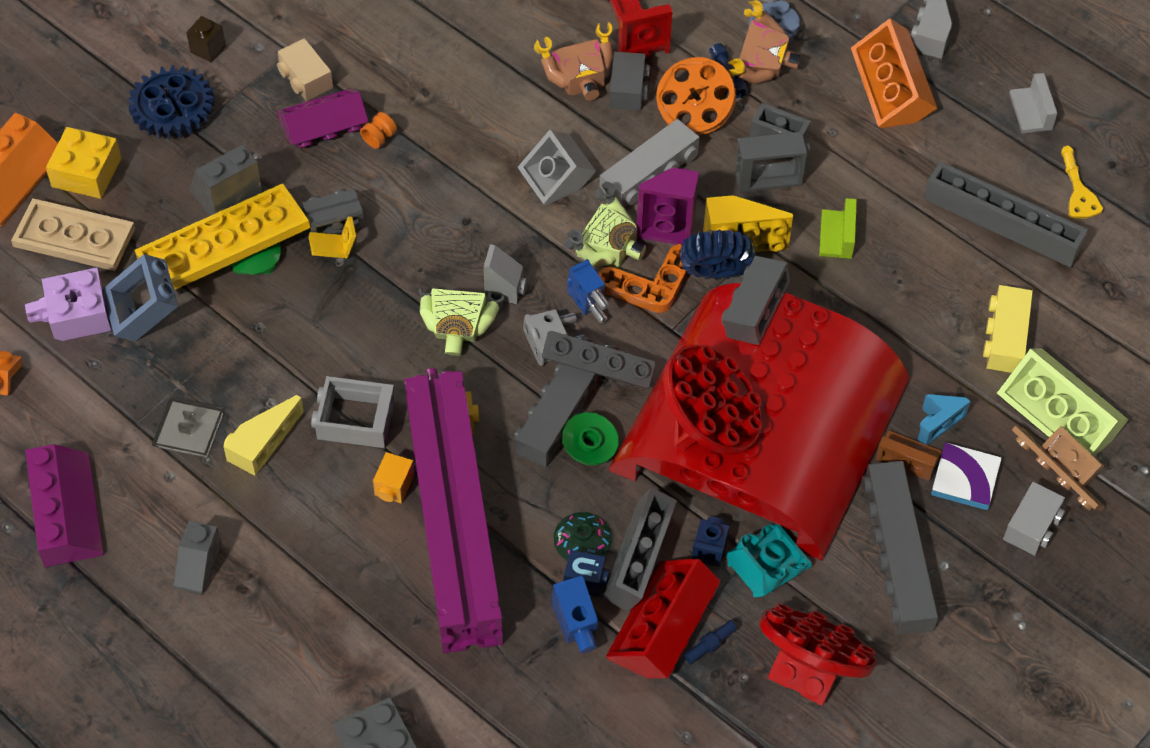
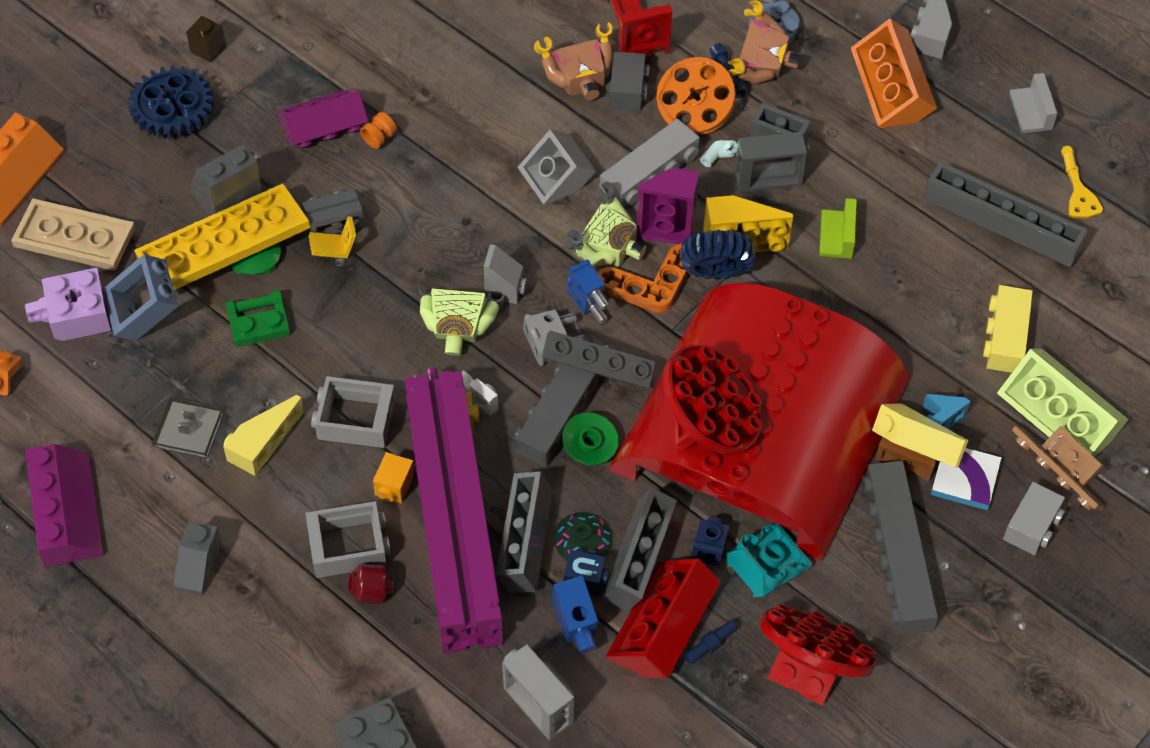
(83, 162): yellow brick -> none
(257, 326): none -> green plate
(304, 70): tan brick -> none
(340, 518): none -> light grey window
(370, 583): none -> dark red head
(481, 394): none -> white plate
(524, 532): none -> dark grey brick
(538, 692): none -> light grey window
(719, 149): none -> light aqua arm
(756, 300): dark grey brick -> none
(919, 433): none -> light yellow slope

